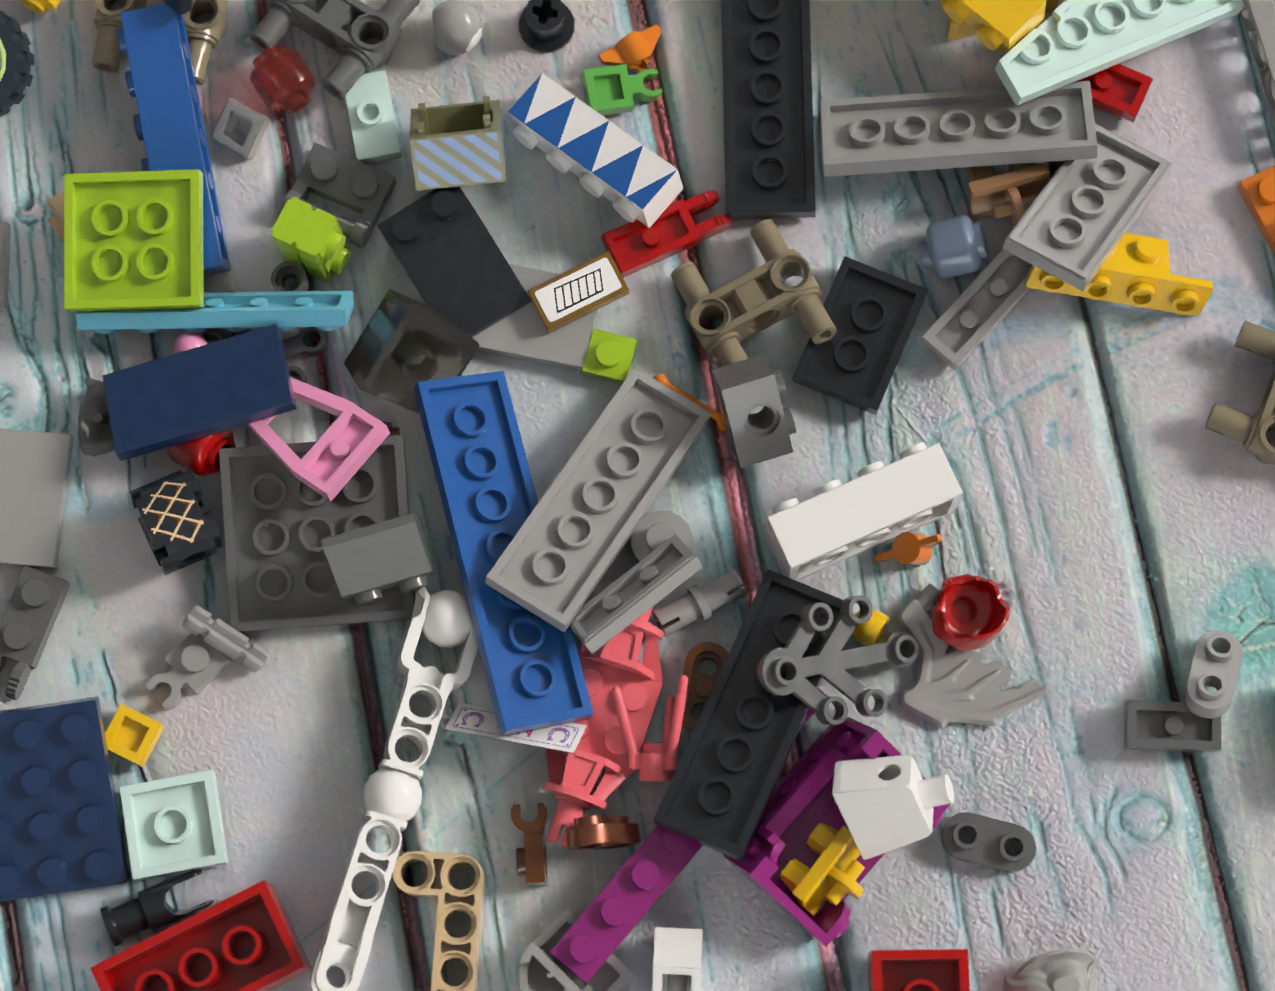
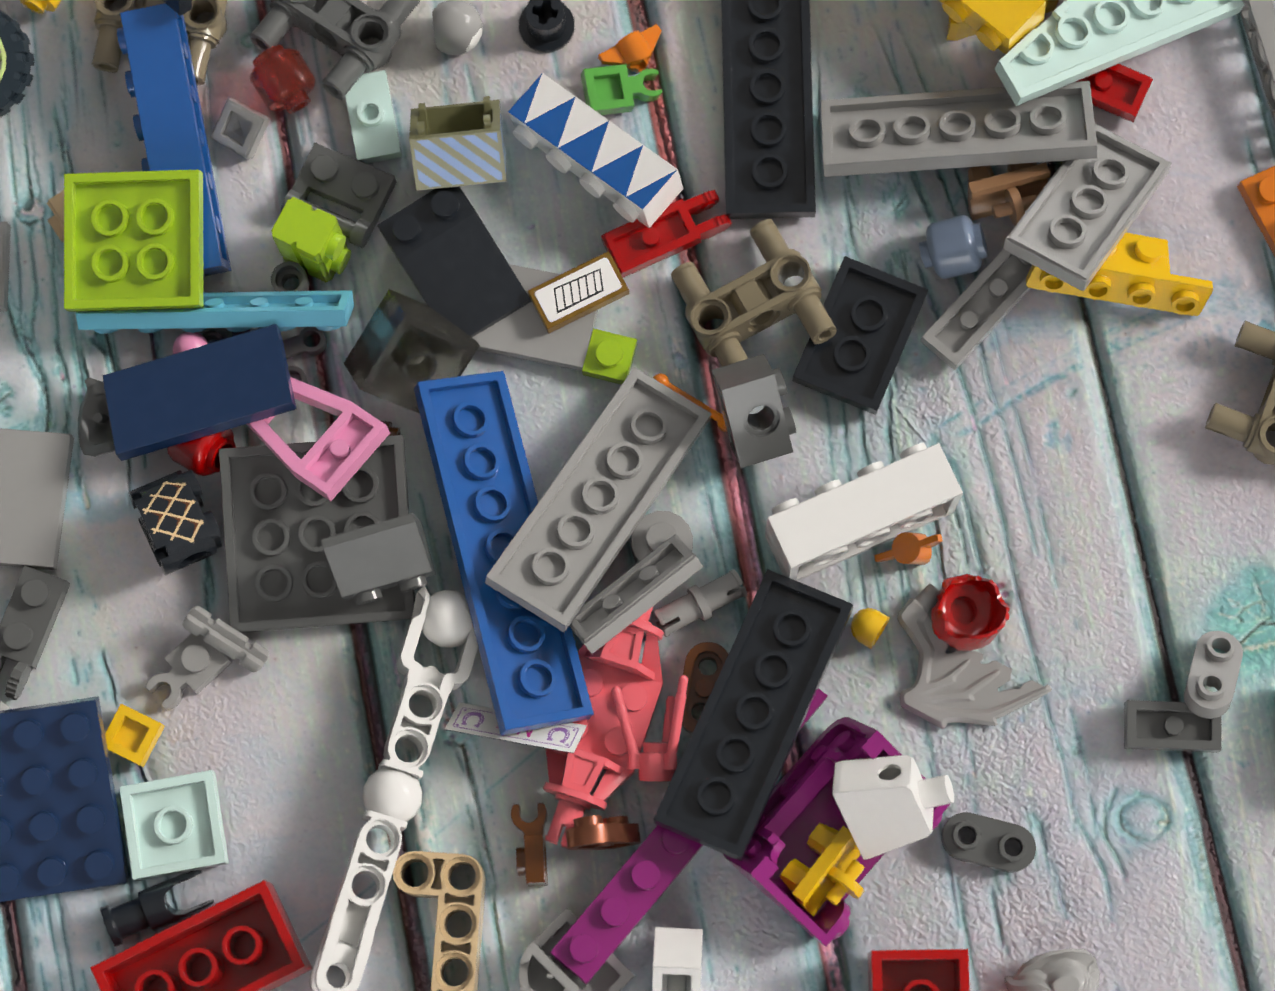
(832, 661): dark grey plant -> none

